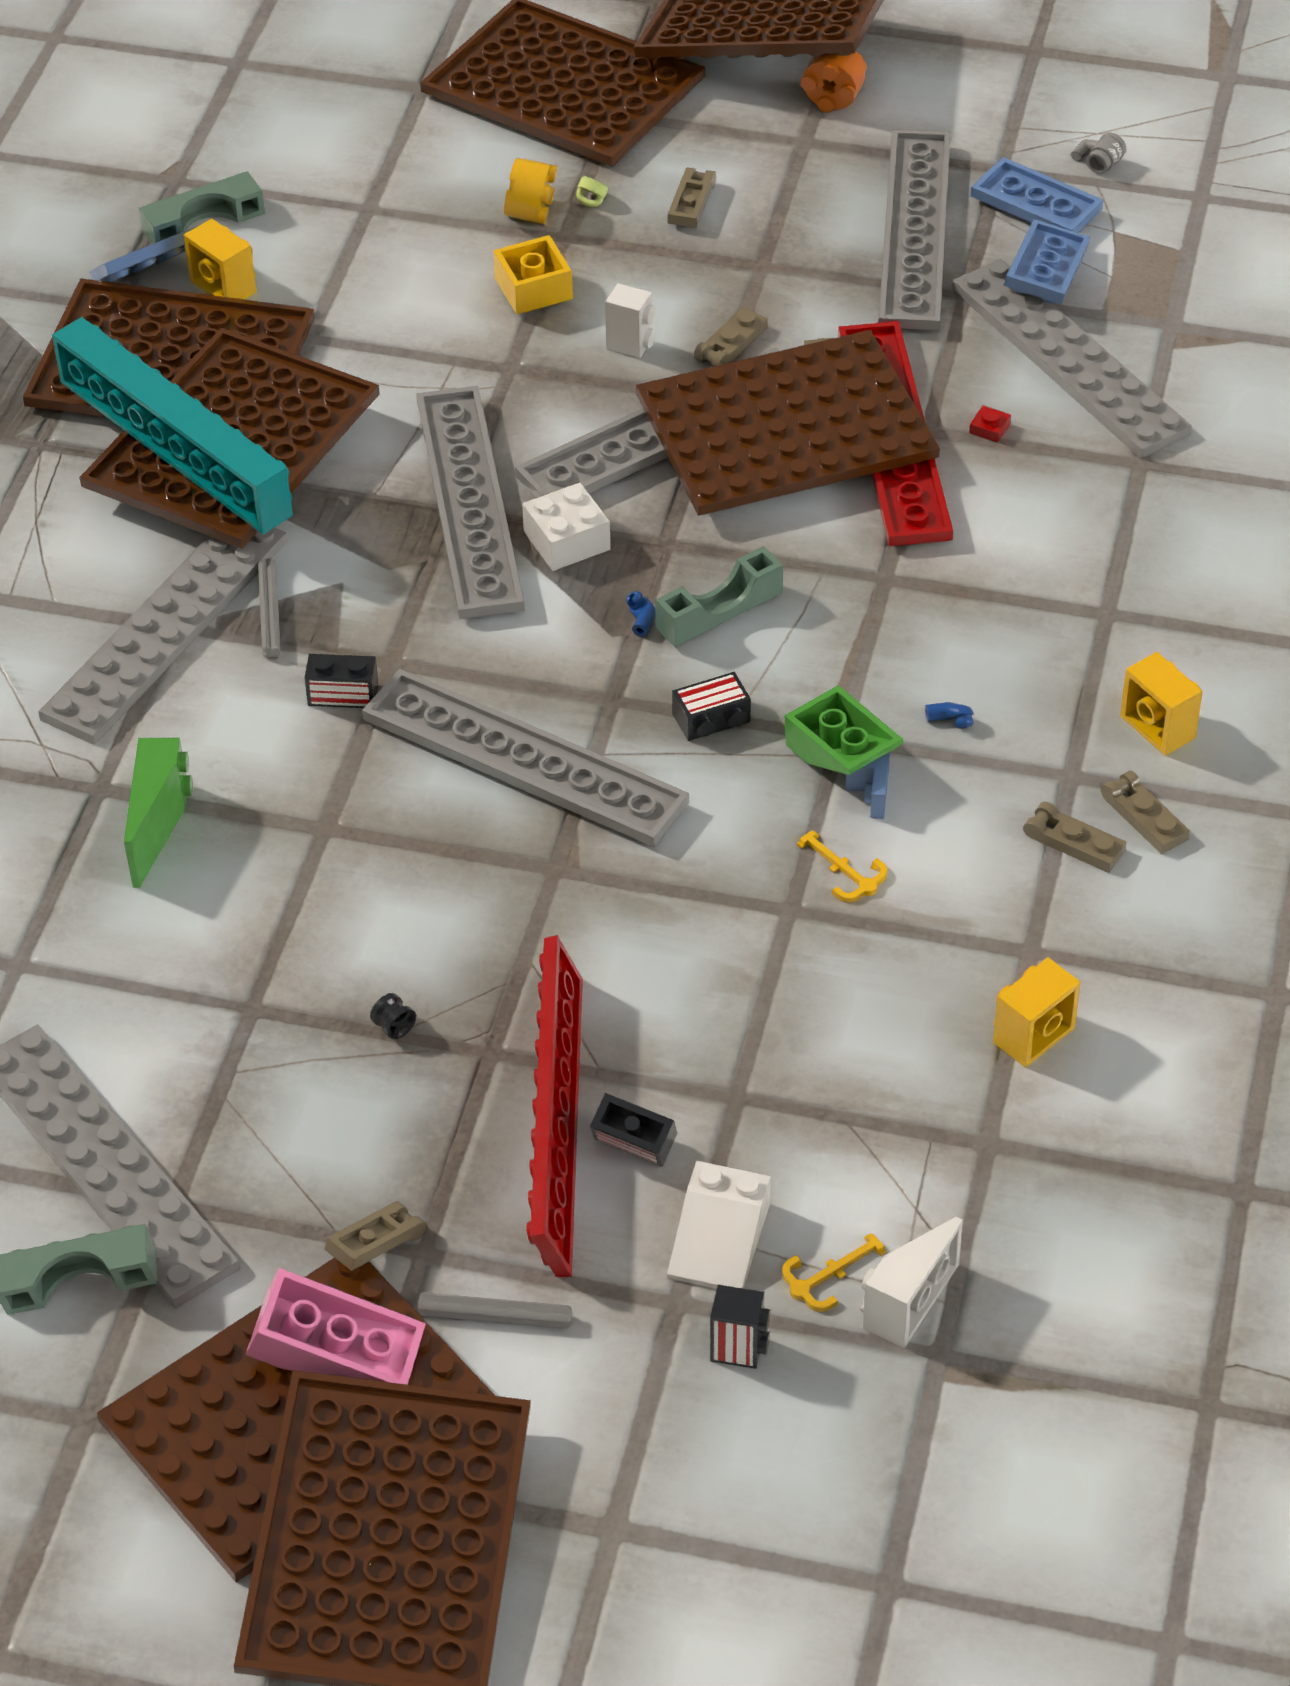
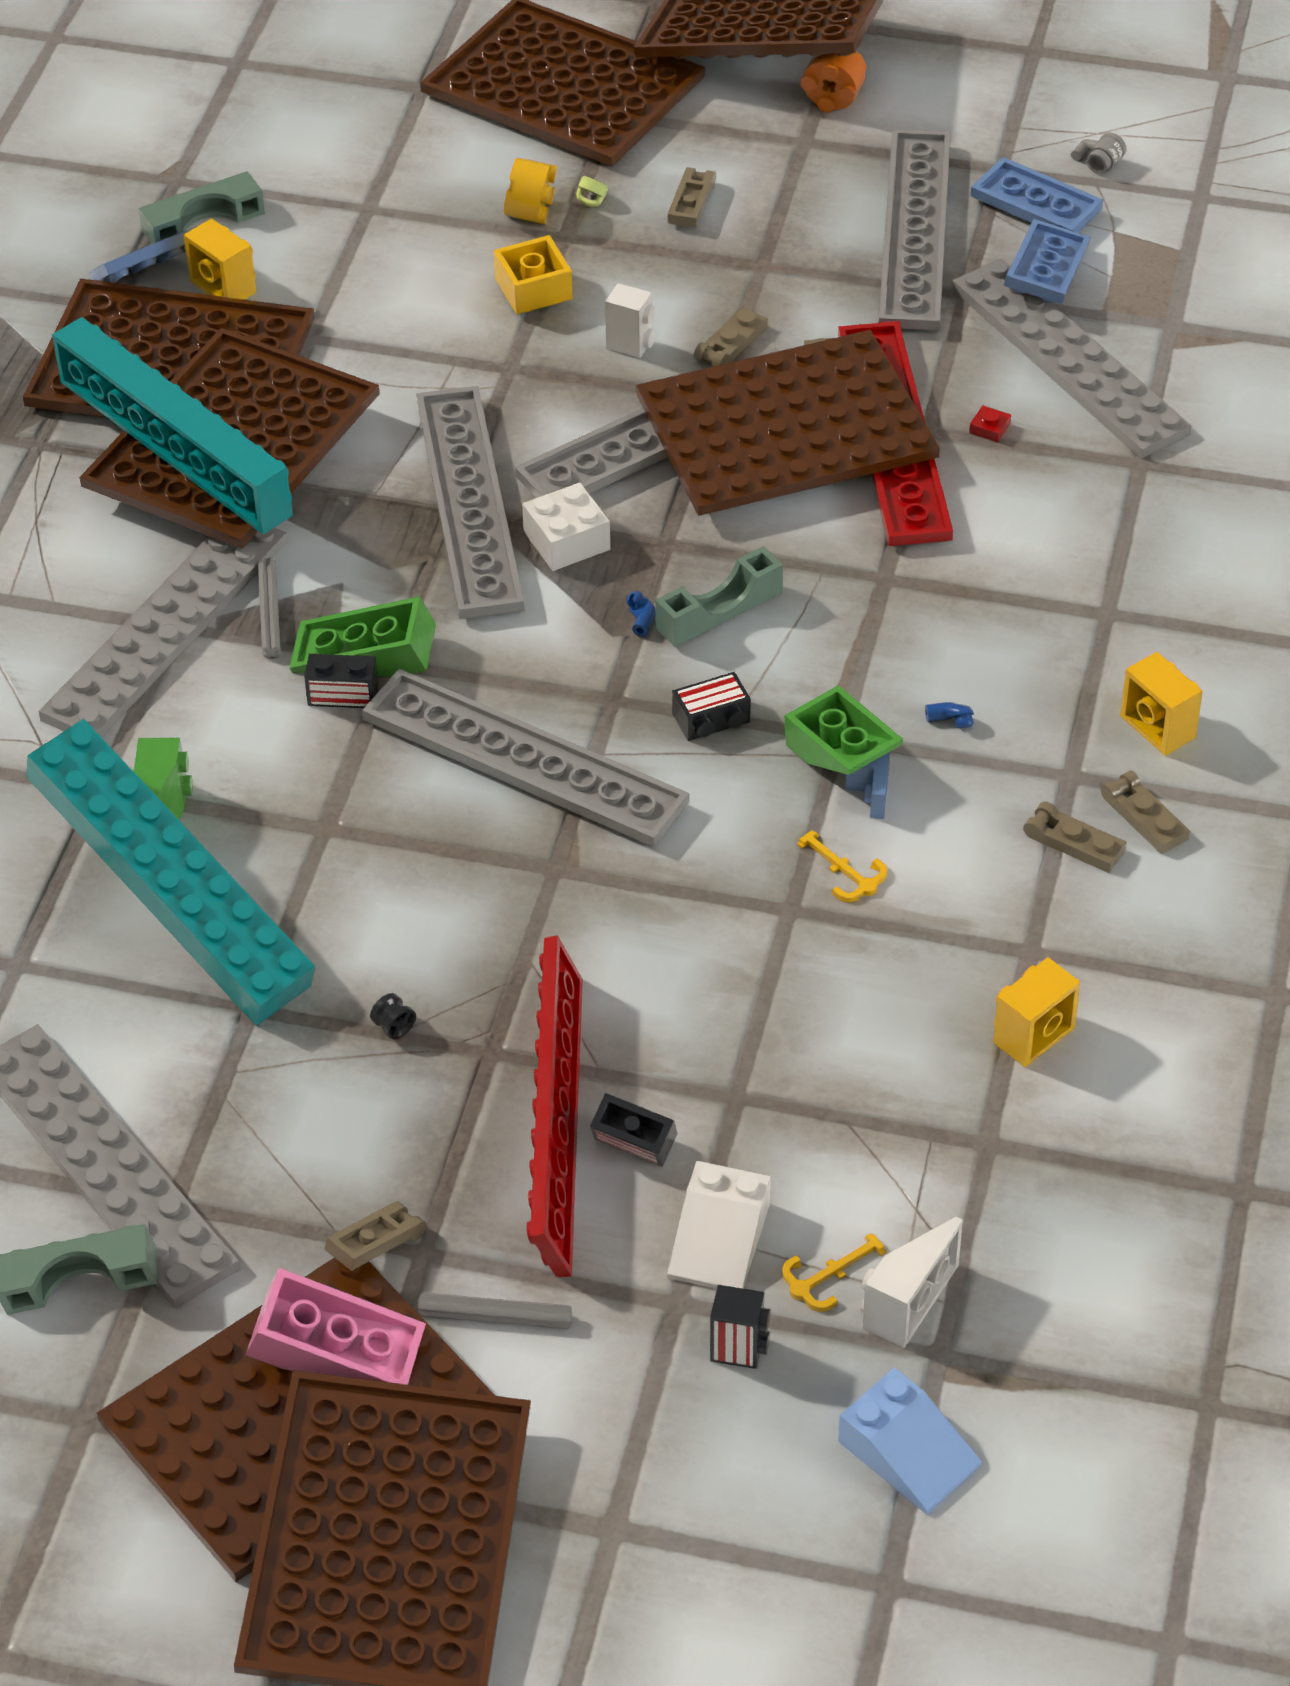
(170, 871): none -> teal brick
(393, 632): none -> bright green slope
(907, 1441): none -> light blue slope

